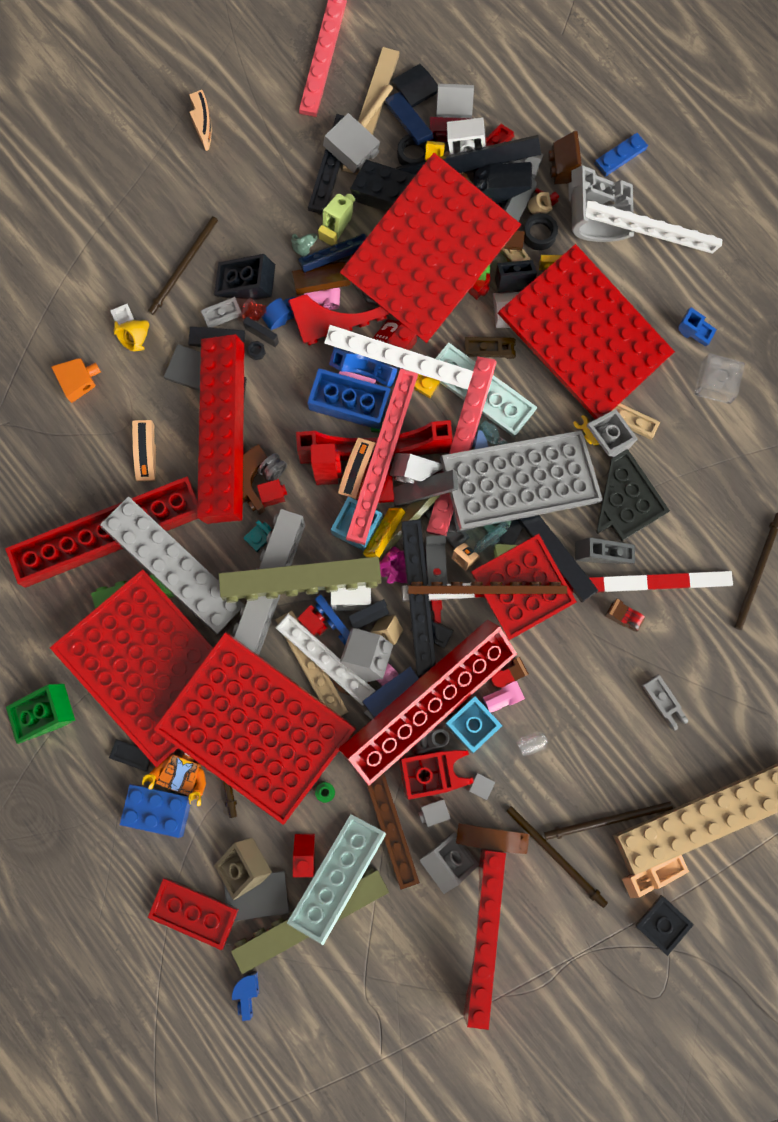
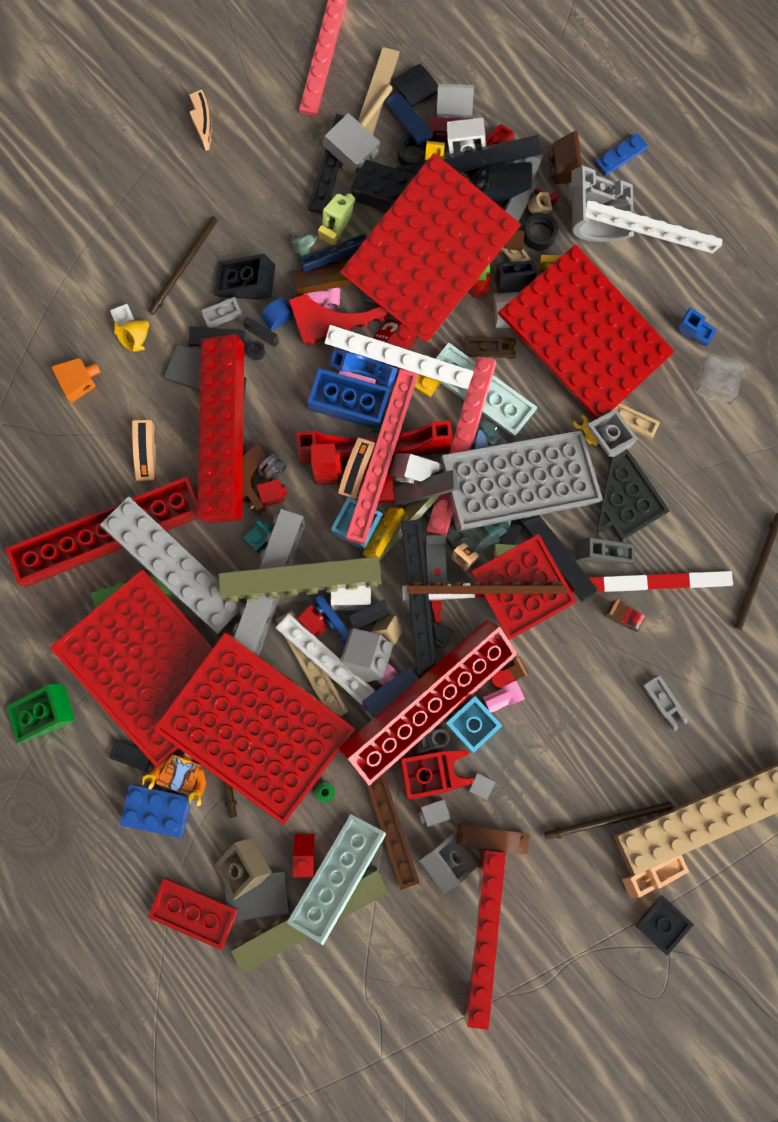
(244, 990): blue brick -> none
(253, 310): clear red plate -> none
(394, 566): dark pink hair -> none
(532, 743): clear brick -> none
(594, 894): dark brown bar -> none

